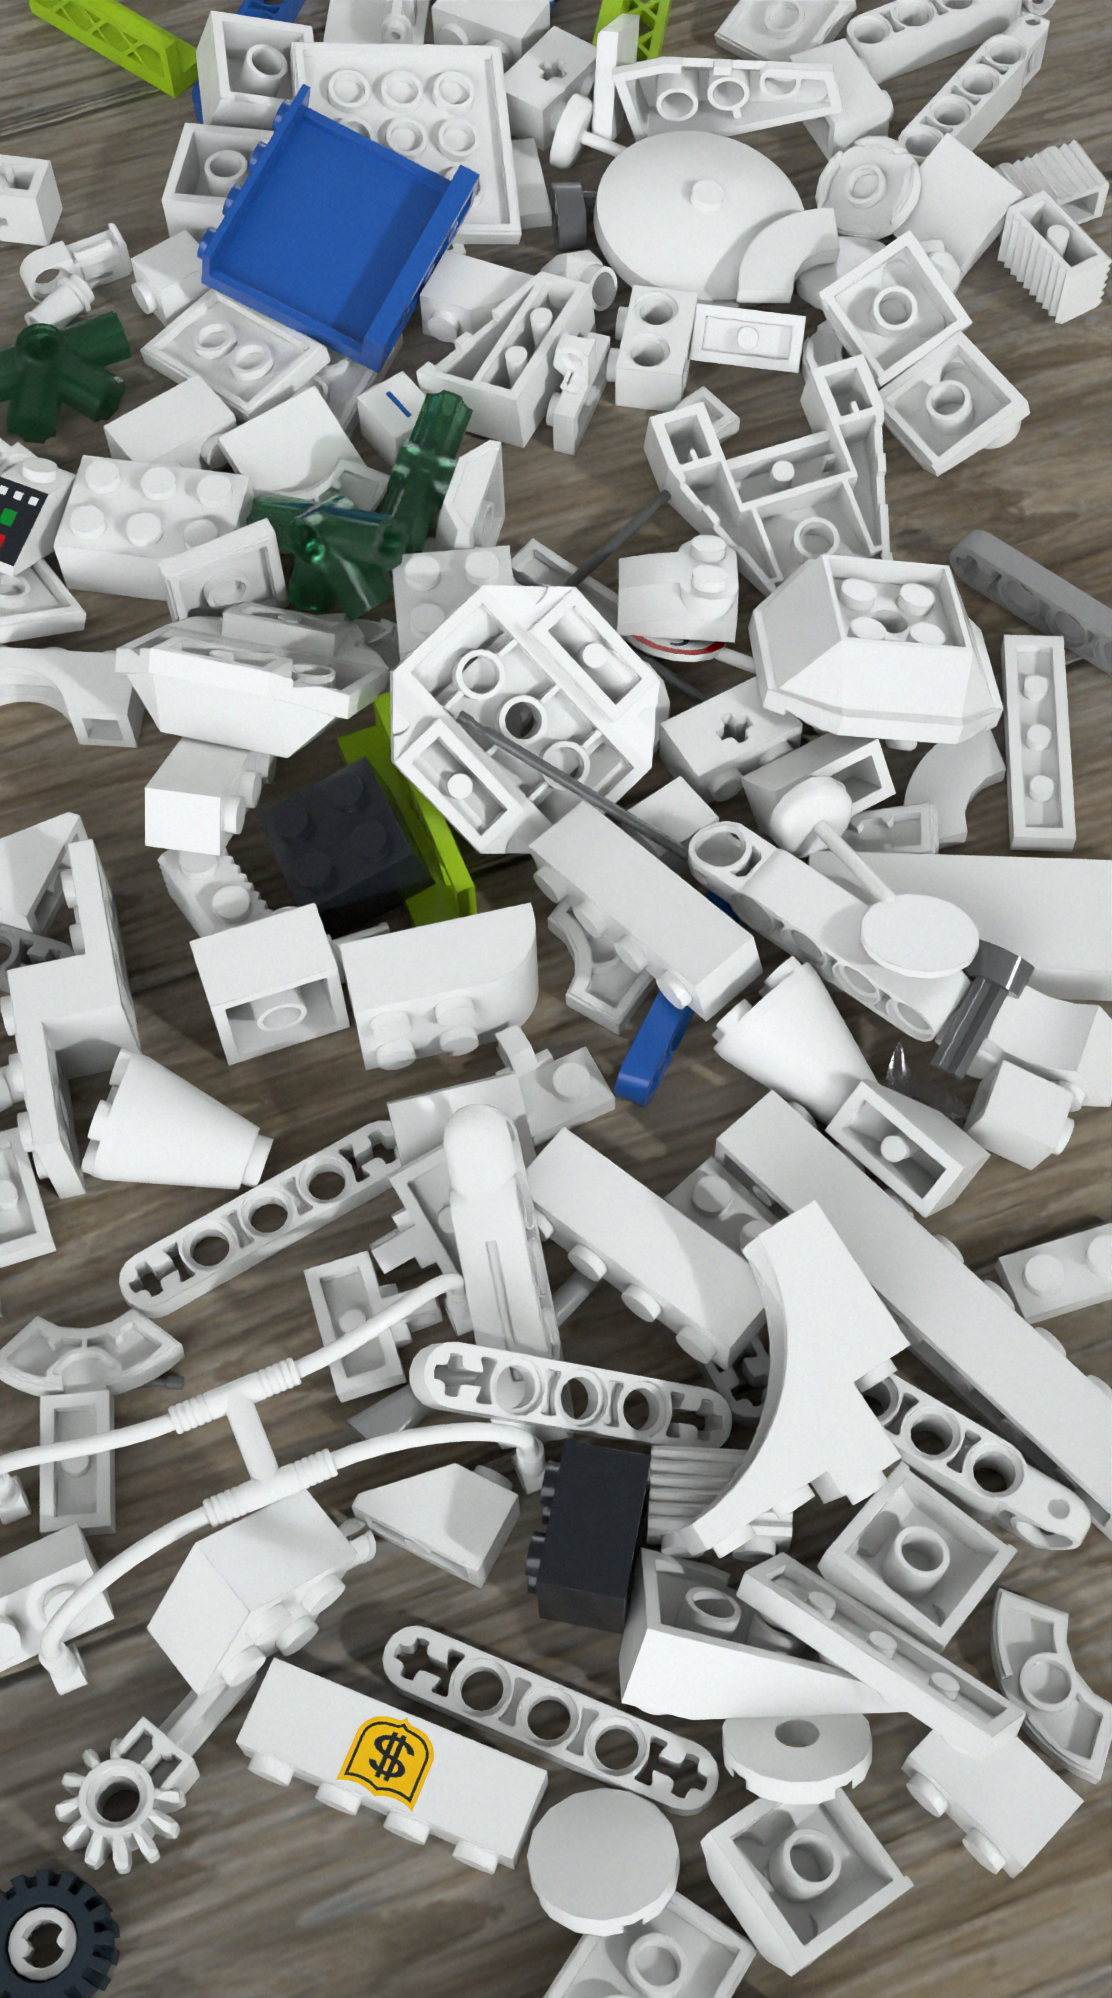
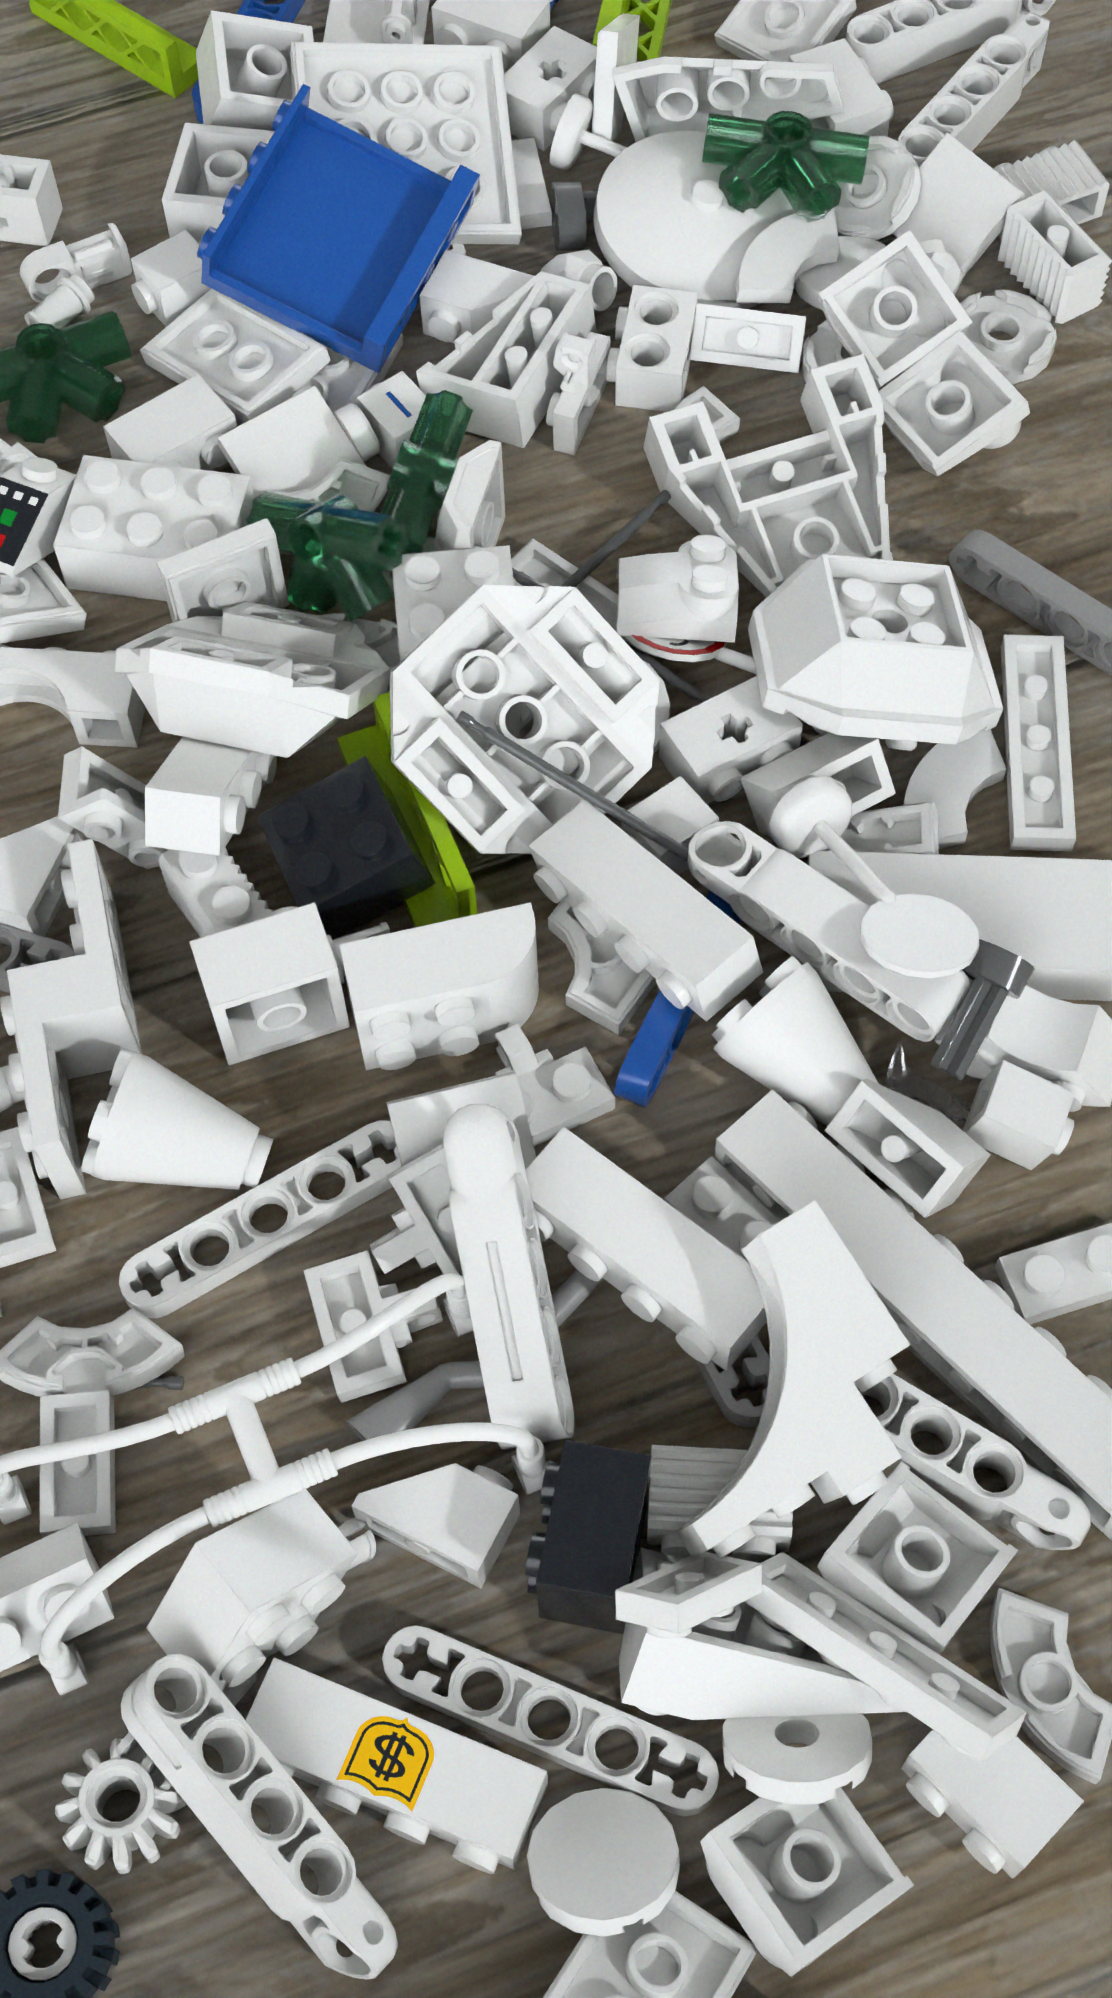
(106, 806): none -> white bracket
(224, 1803): none -> white piece
(358, 430): none -> white tile
(542, 1398): white beam -> none
(688, 1594): none -> white plate
(783, 155): none -> clear green piece
(1022, 319): none -> white tile

